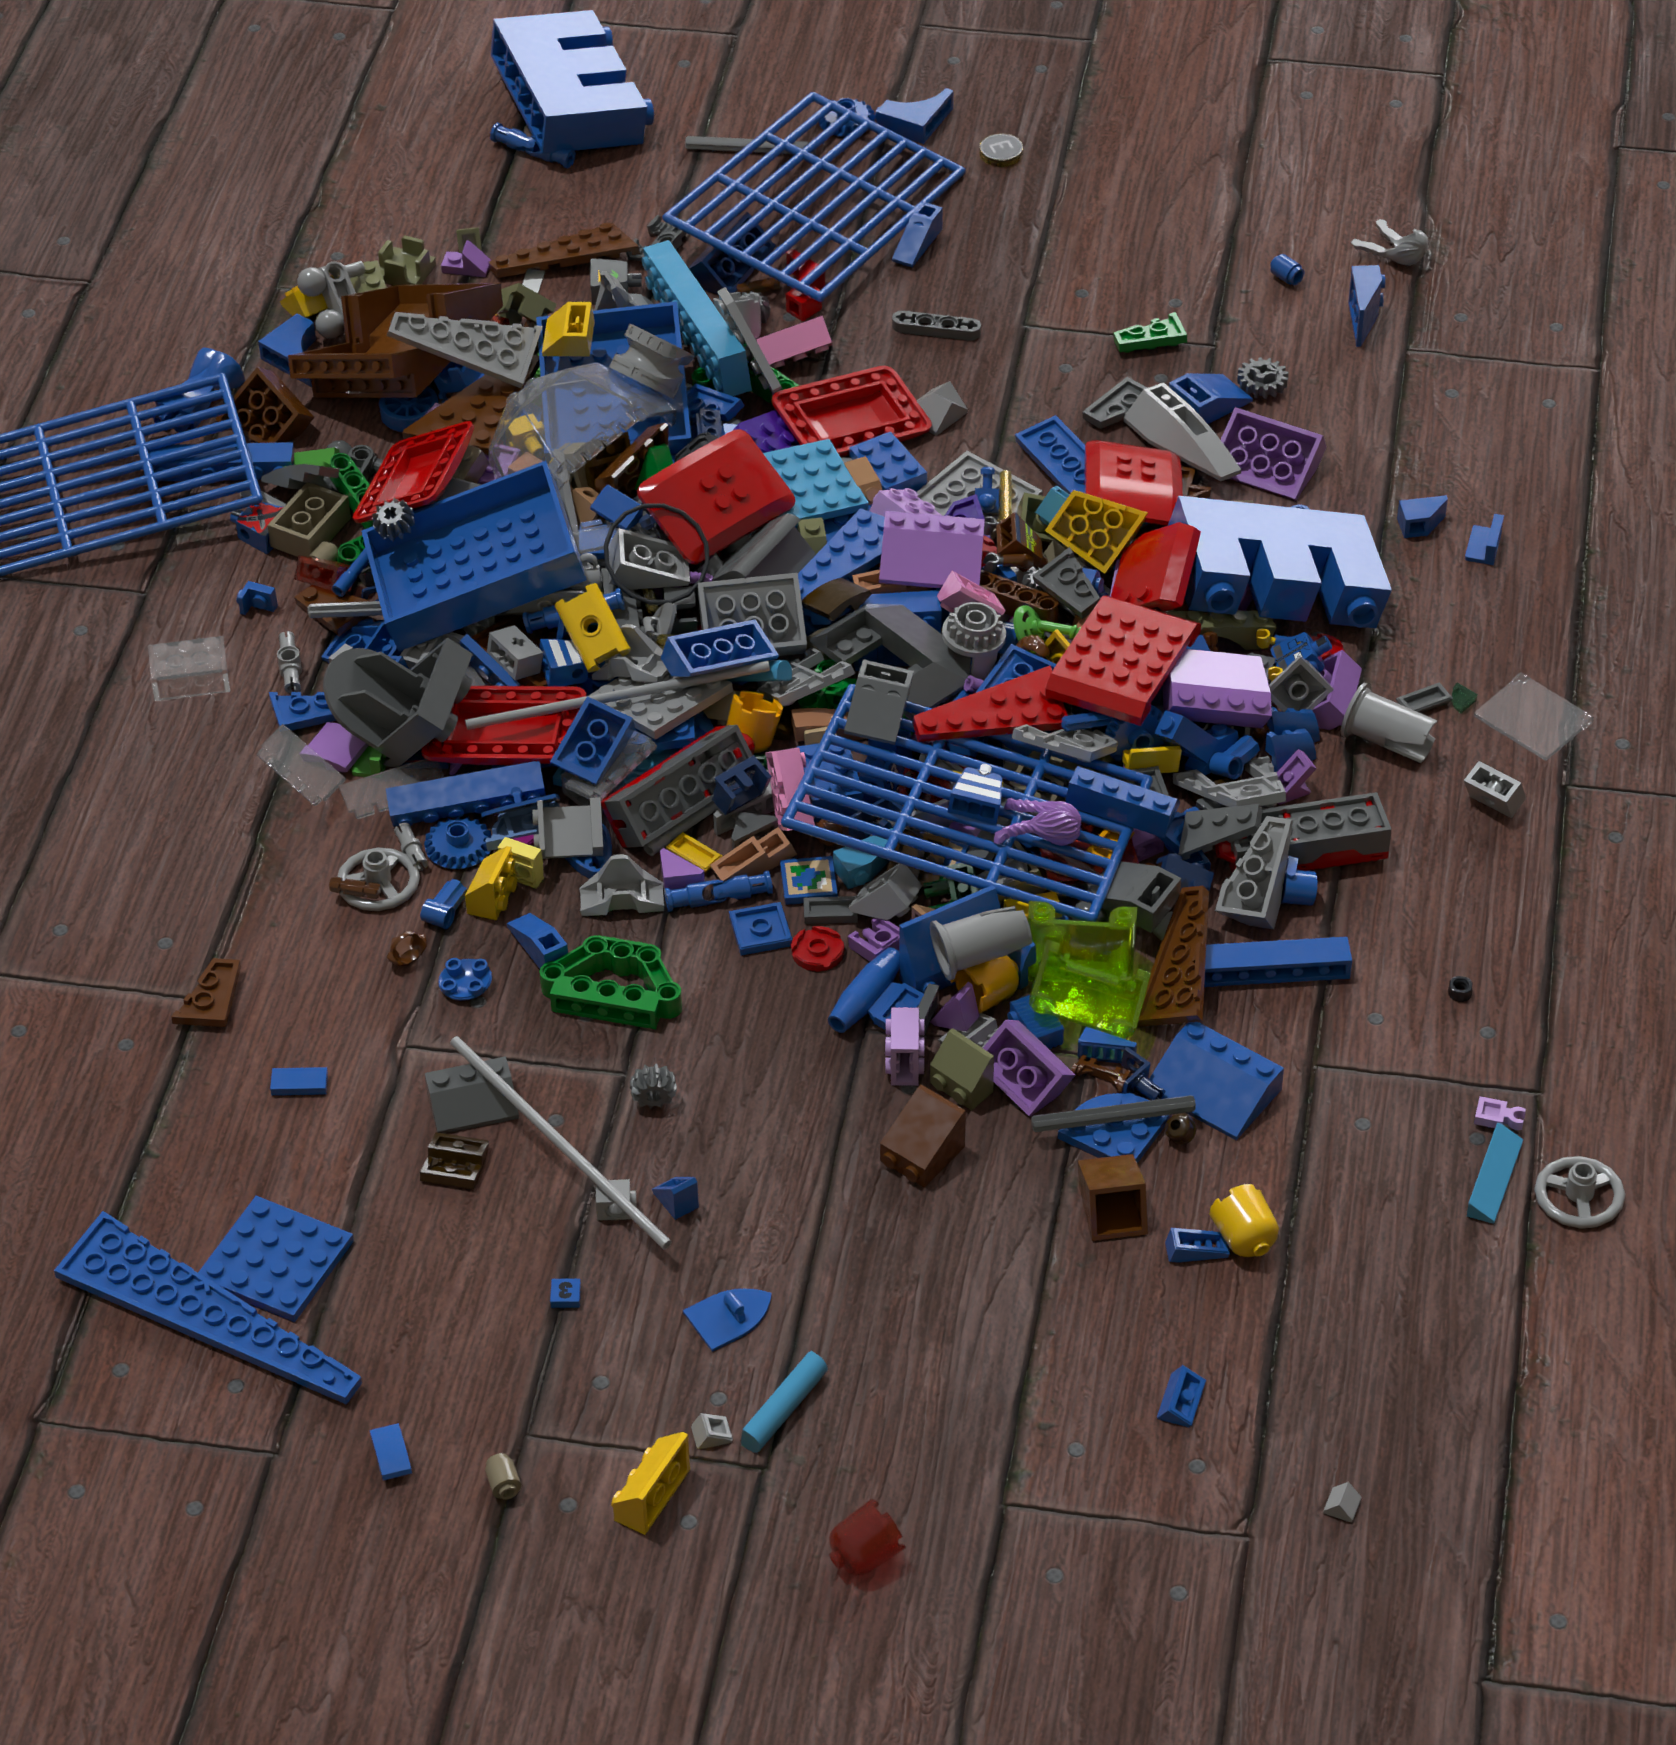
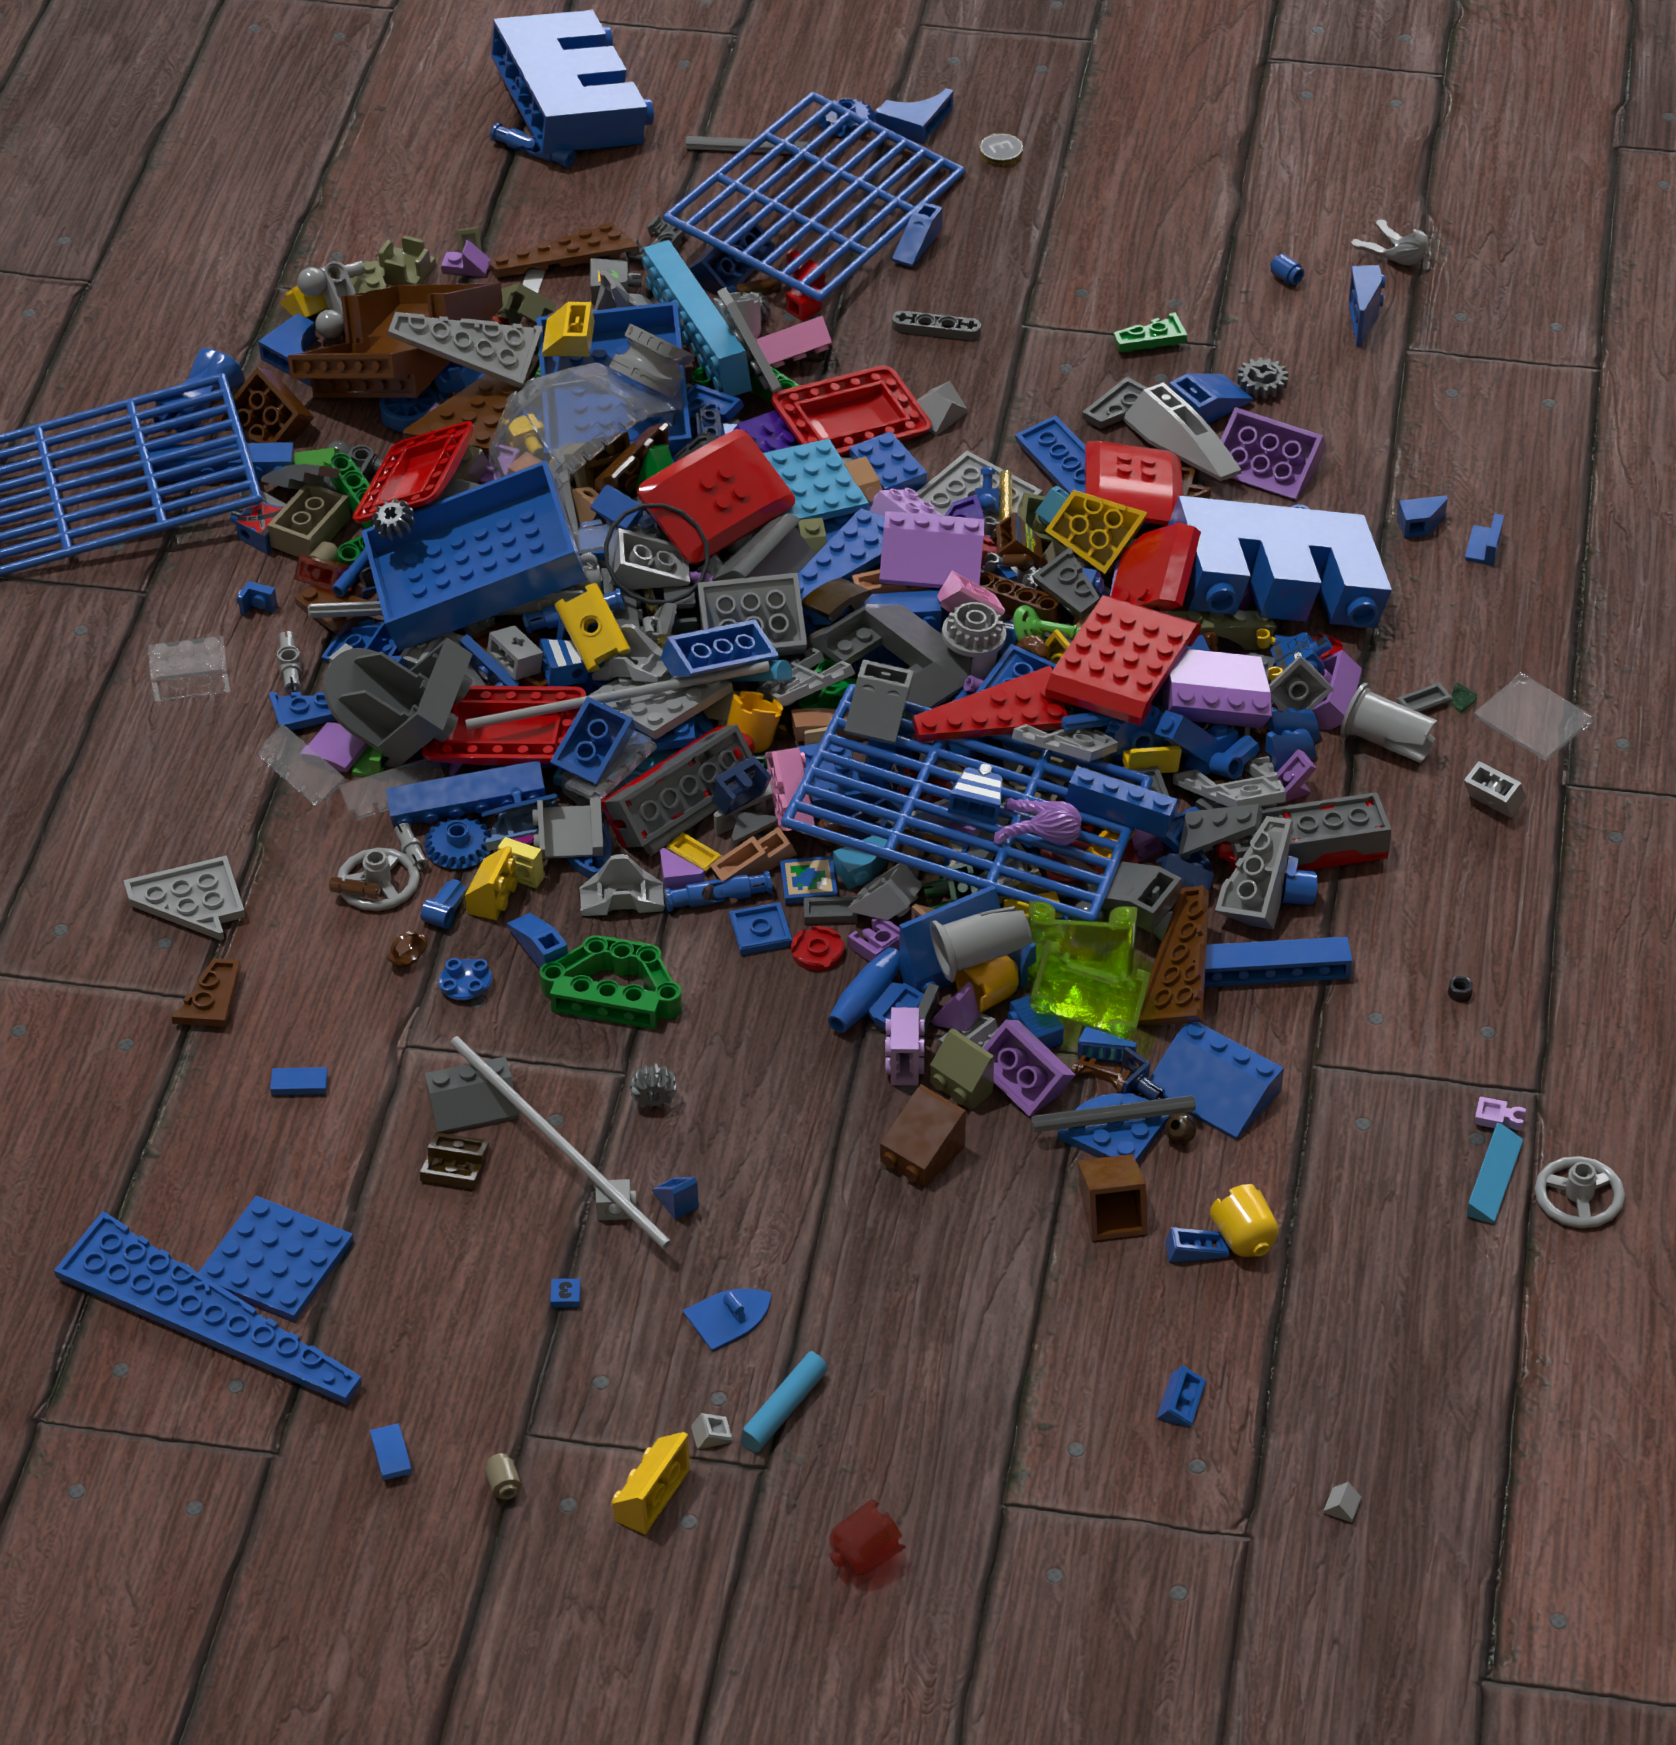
(190, 895): none -> light grey wing

